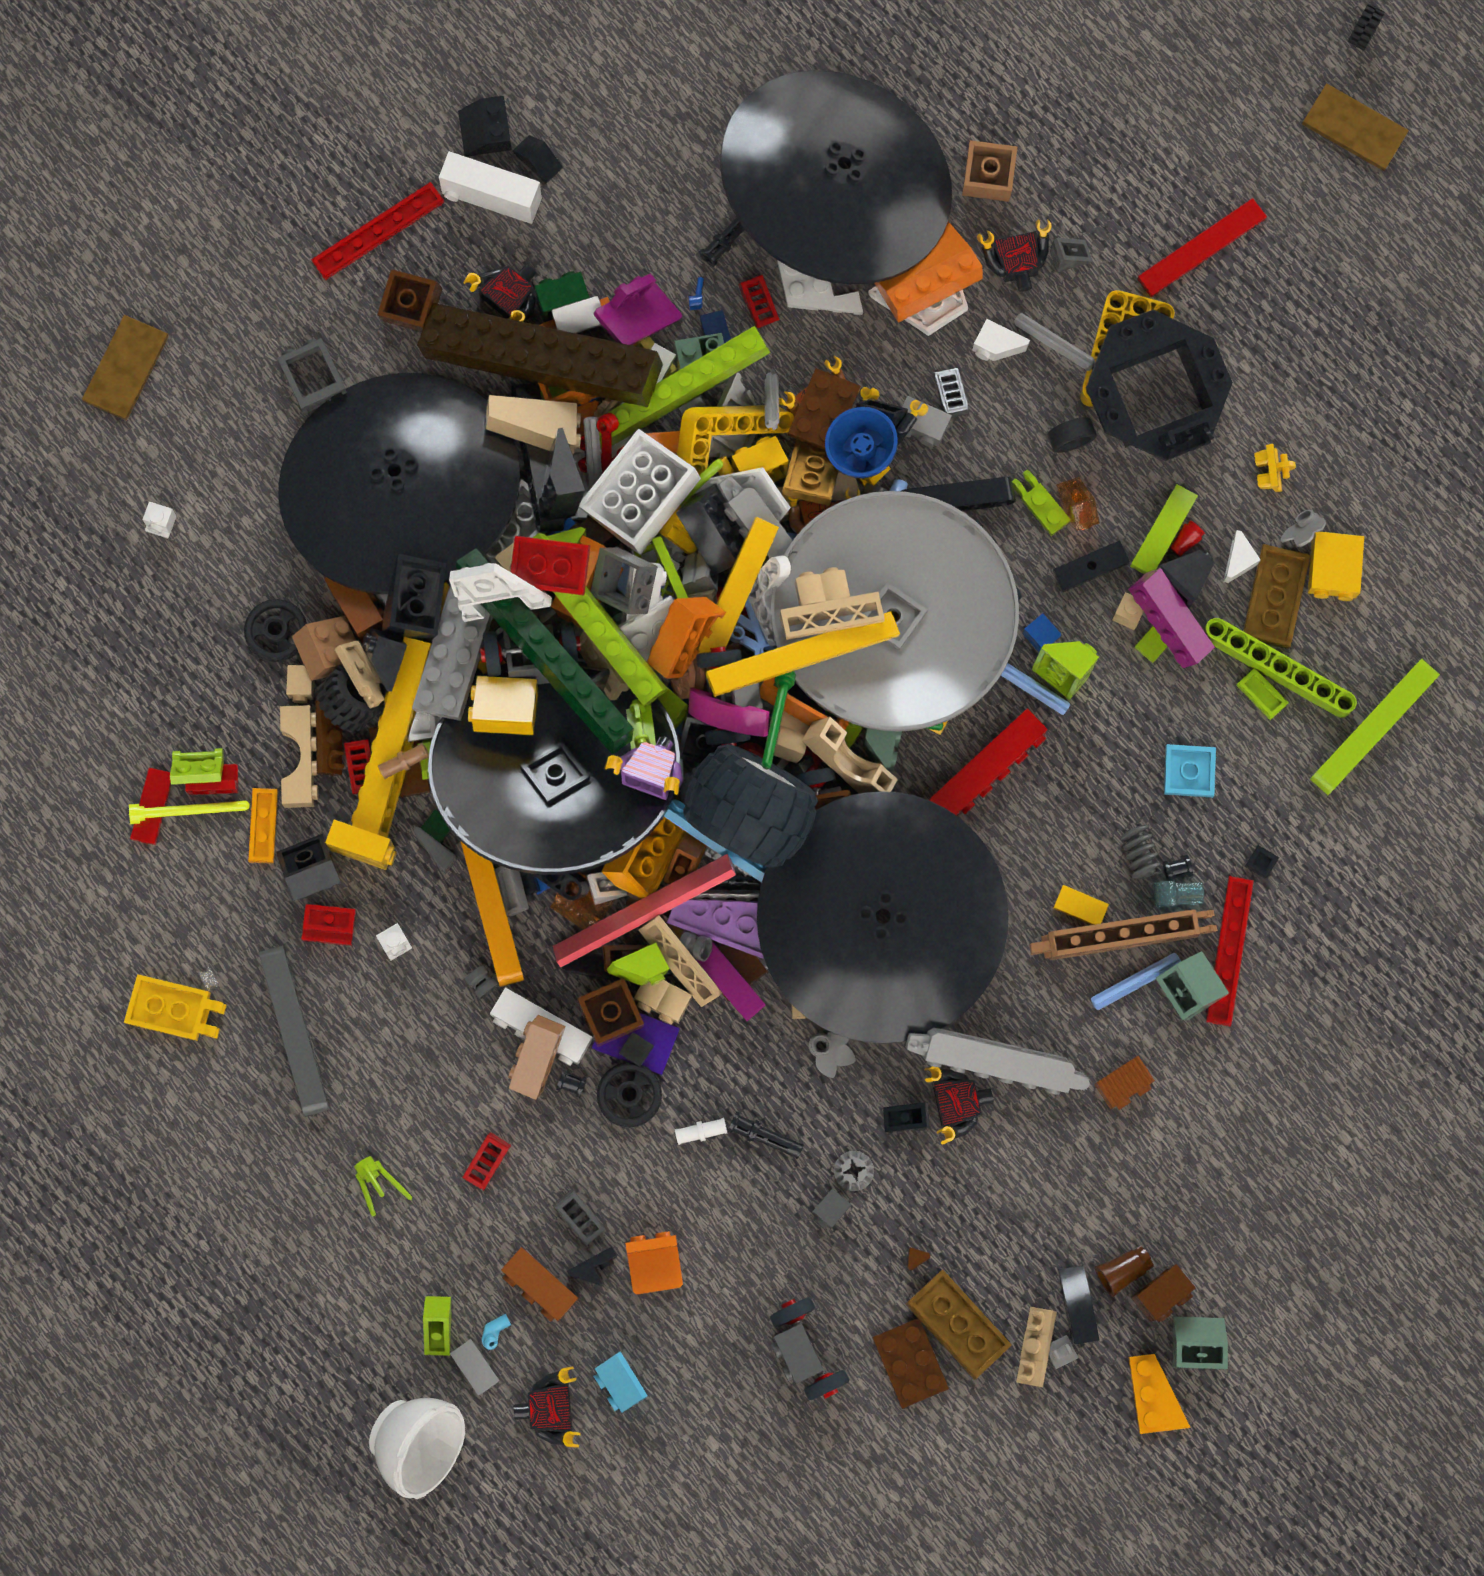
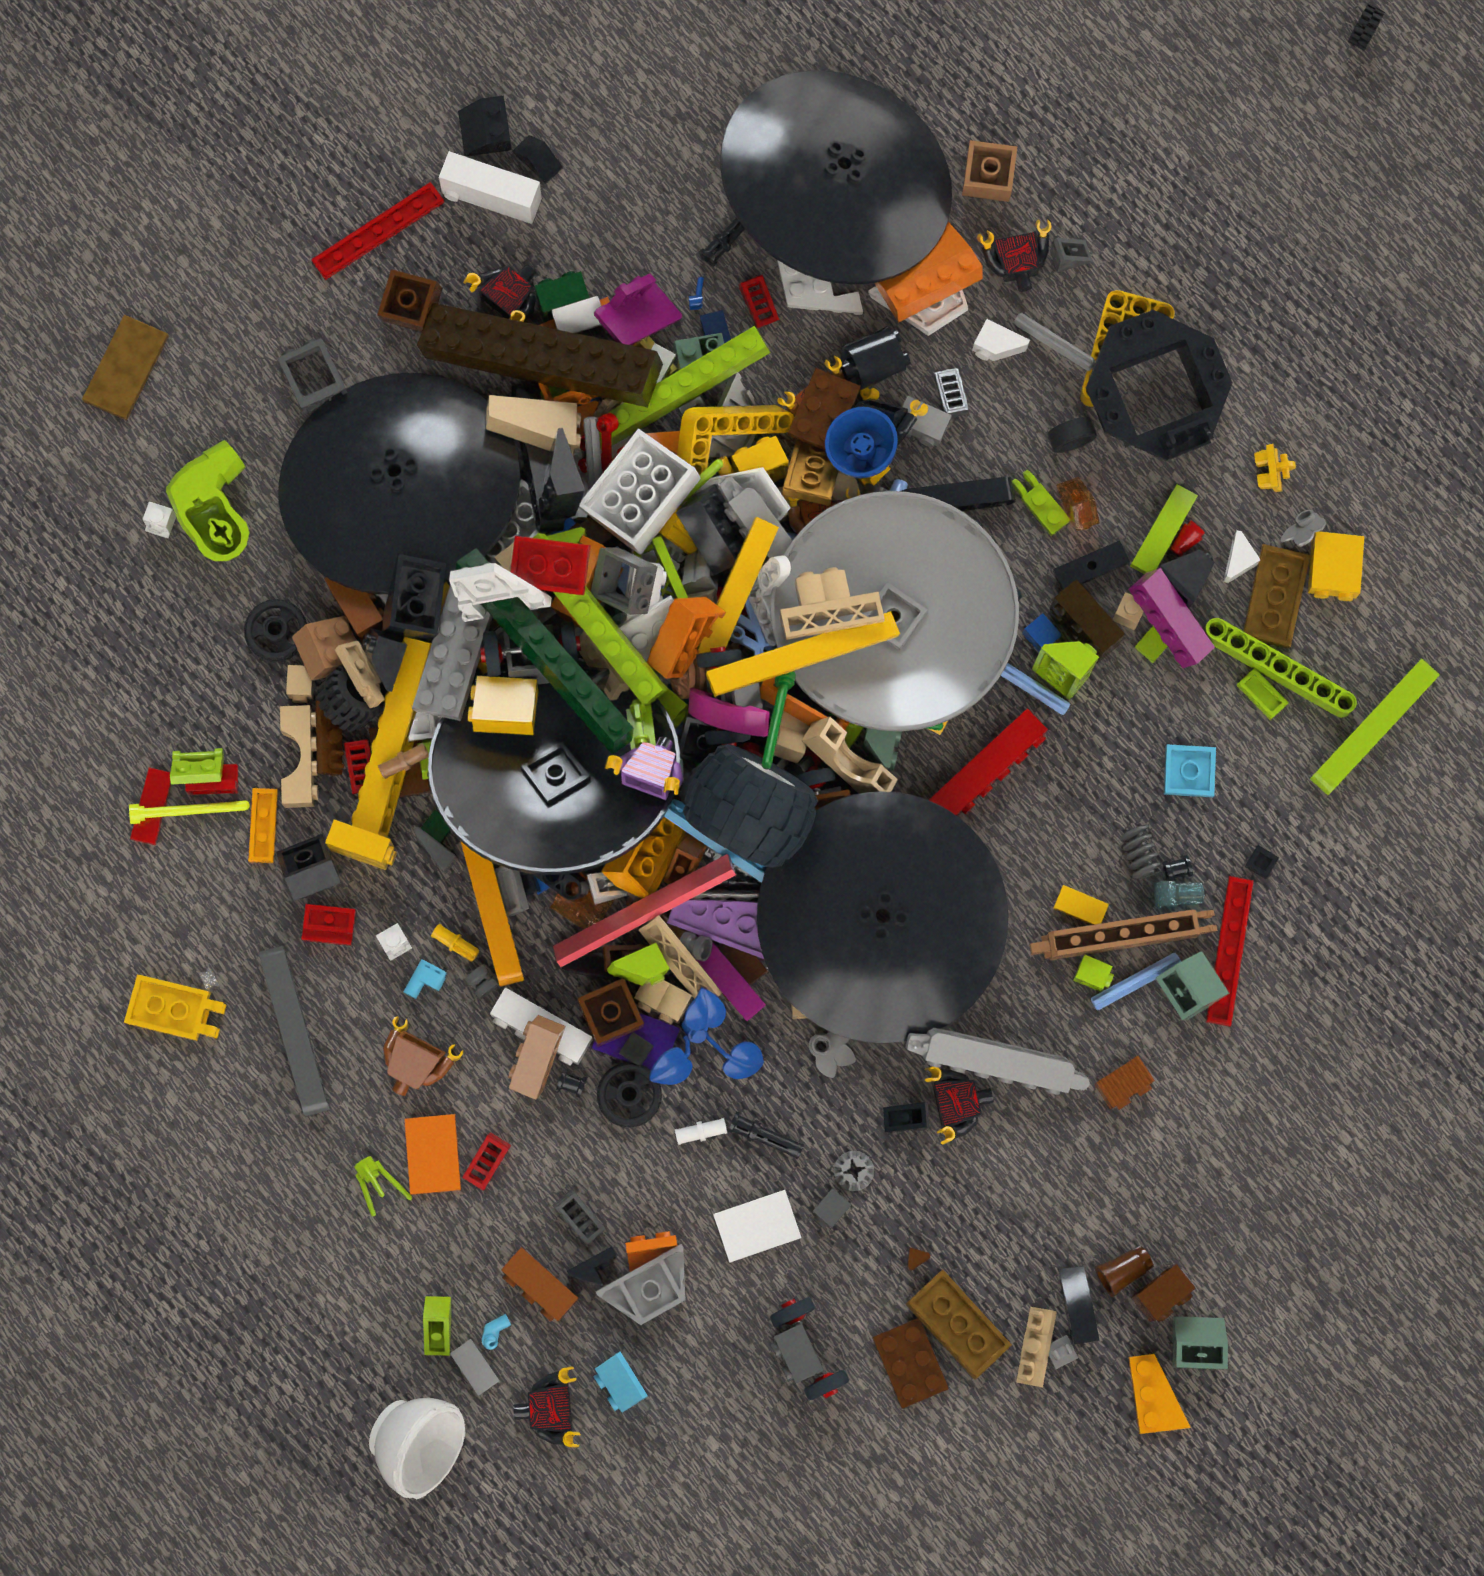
(203, 506): none -> lime piece
(414, 1060): none -> torso
(425, 974): none -> medium azure piece
(432, 1154): none -> orange tile
(455, 942): none -> yellow axle
(649, 1288): none -> light grey wing
(702, 1013): none -> blue plant
(757, 1226): none -> white tile
(771, 401): light grey axle -> none
(873, 358): none -> black cylinder
(1086, 620): none -> dark brown brick
(1093, 973): none -> lime brick
(1201, 247): red tile -> none
(1355, 127): pearl gold tile -> none

